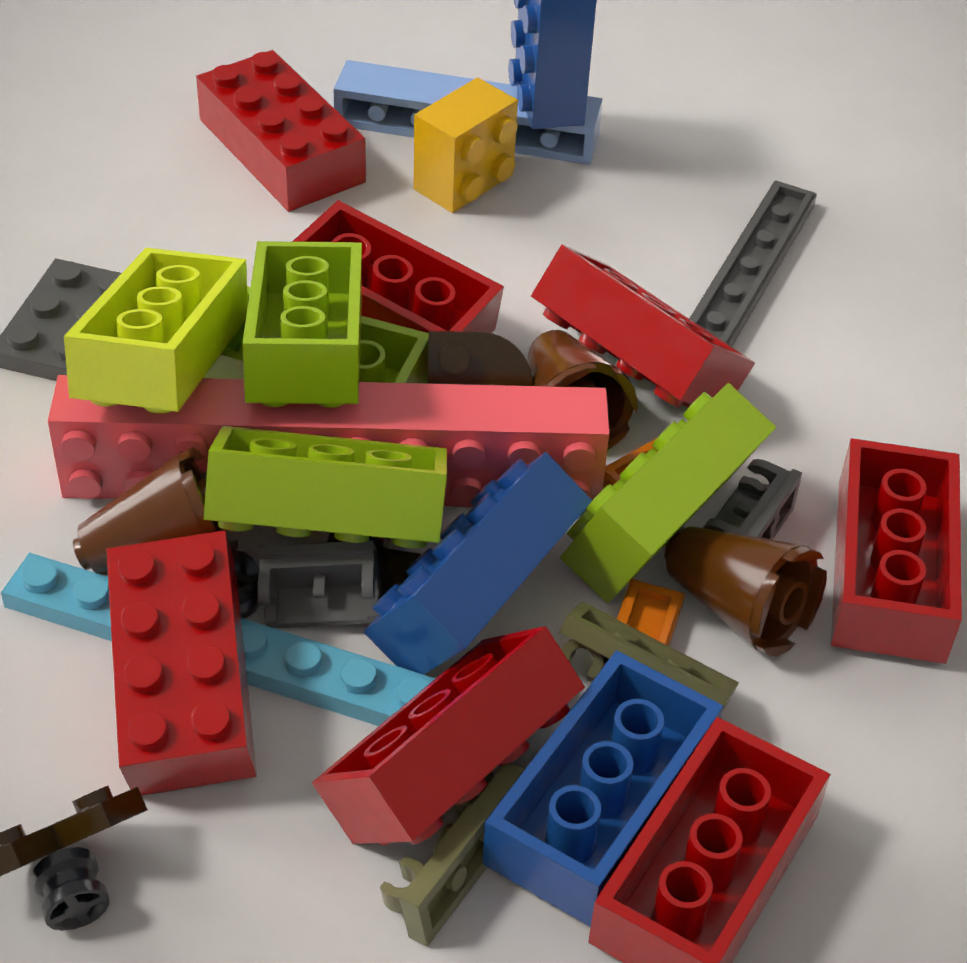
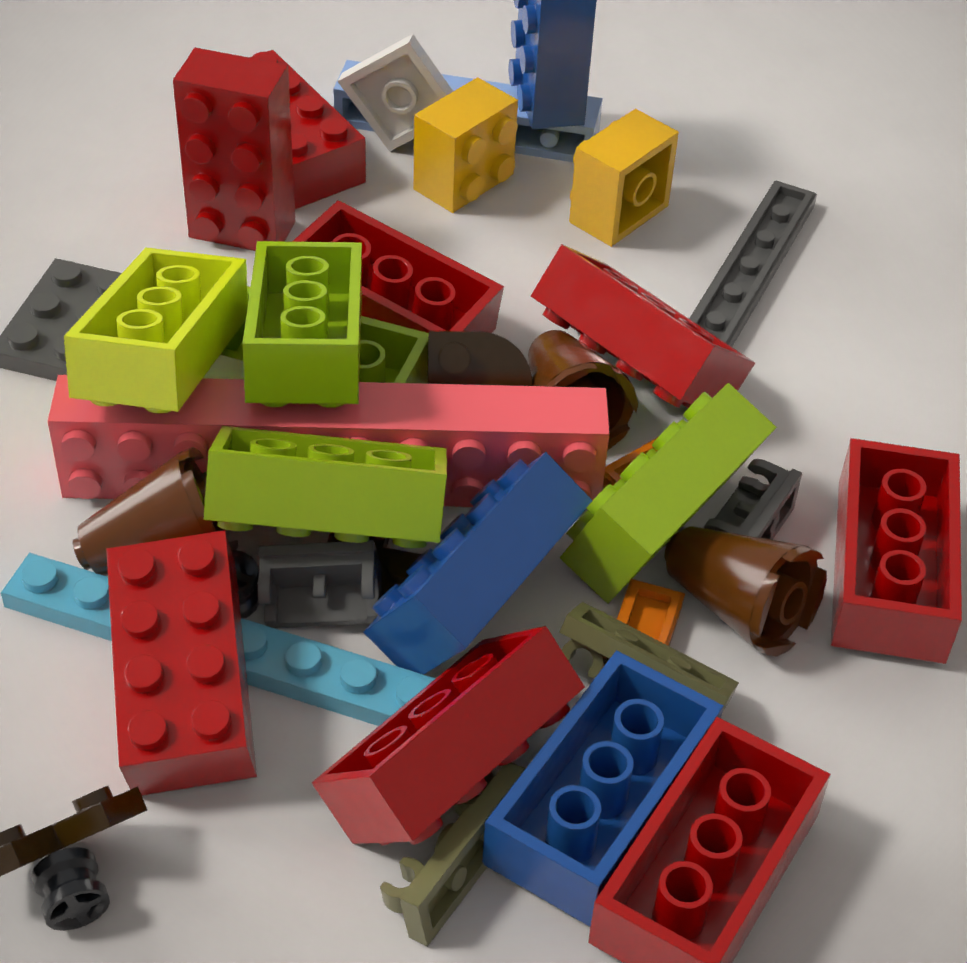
(235, 148): none -> red brick
(394, 88): none -> white plate
(622, 176): none -> yellow brick

